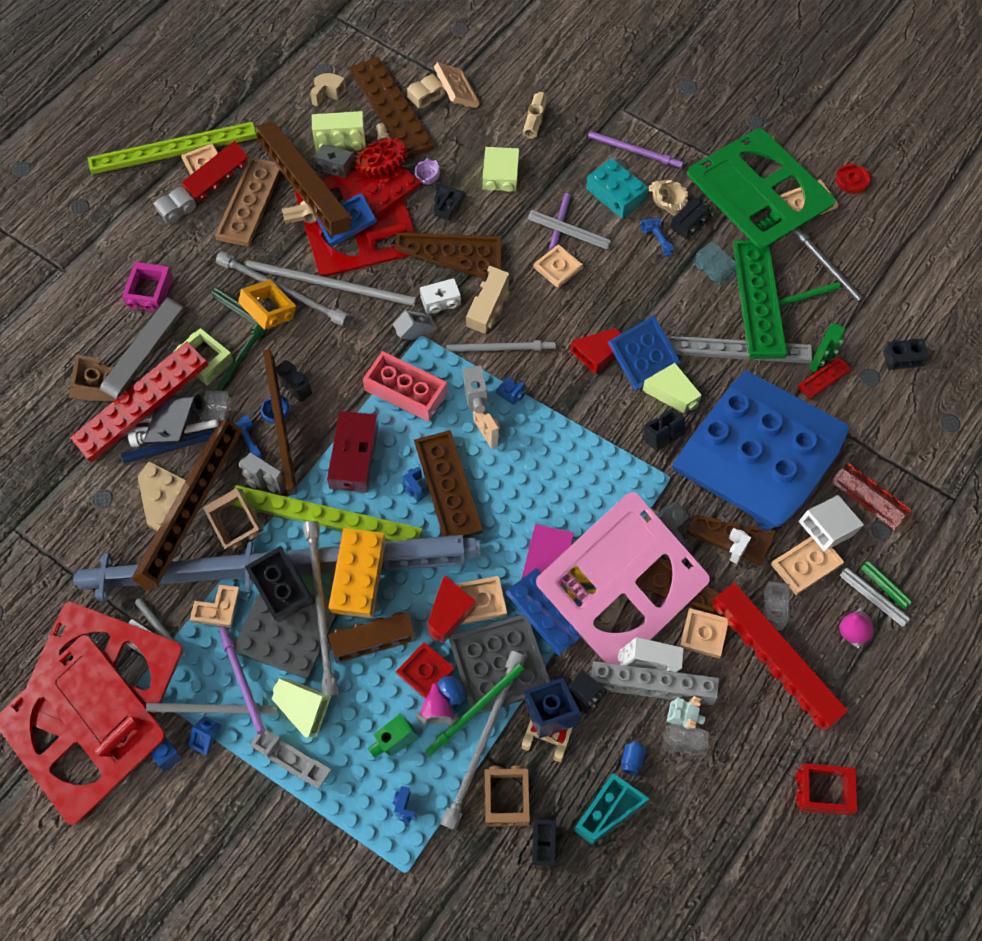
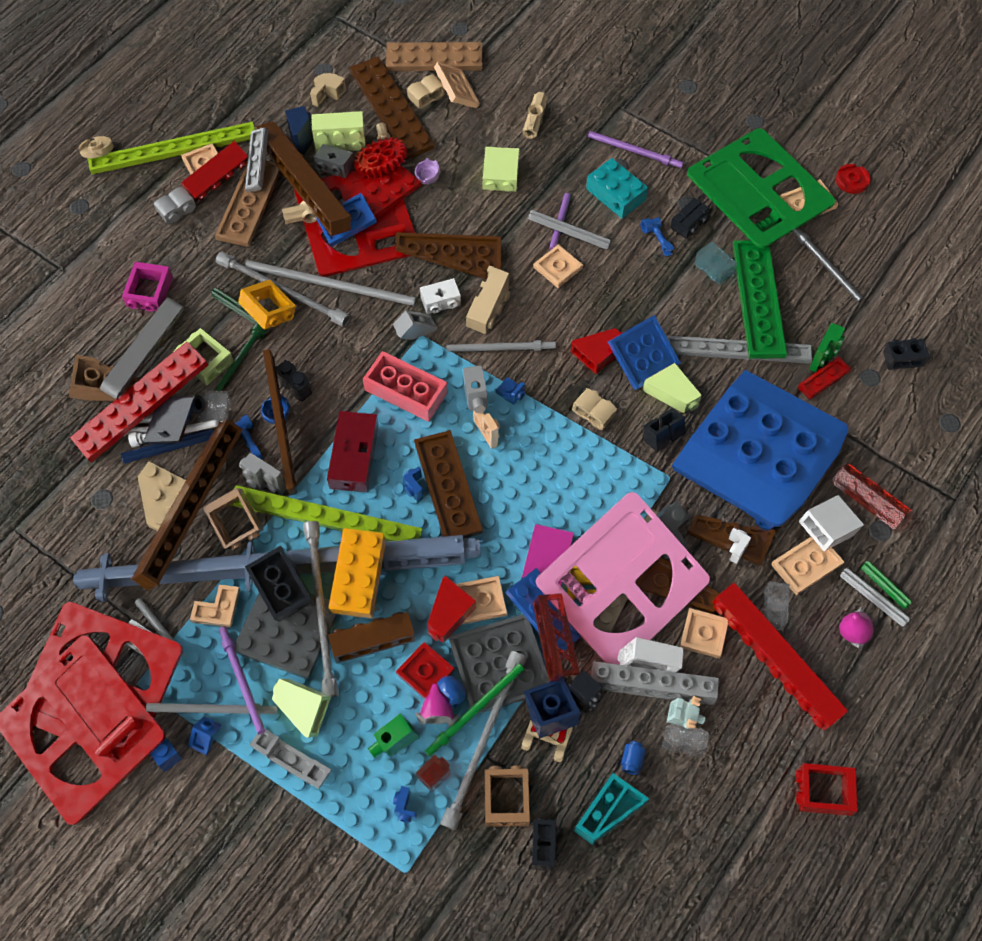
(96, 148): none -> tan tile
(256, 160): none -> light grey tile
(300, 128): none -> dark blue slope
(425, 55): none -> medium nougat plate
(434, 772): none -> clear red brick
(447, 201): black wing -> none
(549, 640): none -> clear red fence
(594, 409): none -> tan brick
(669, 195): tan hair -> none
(808, 294): green bar -> none

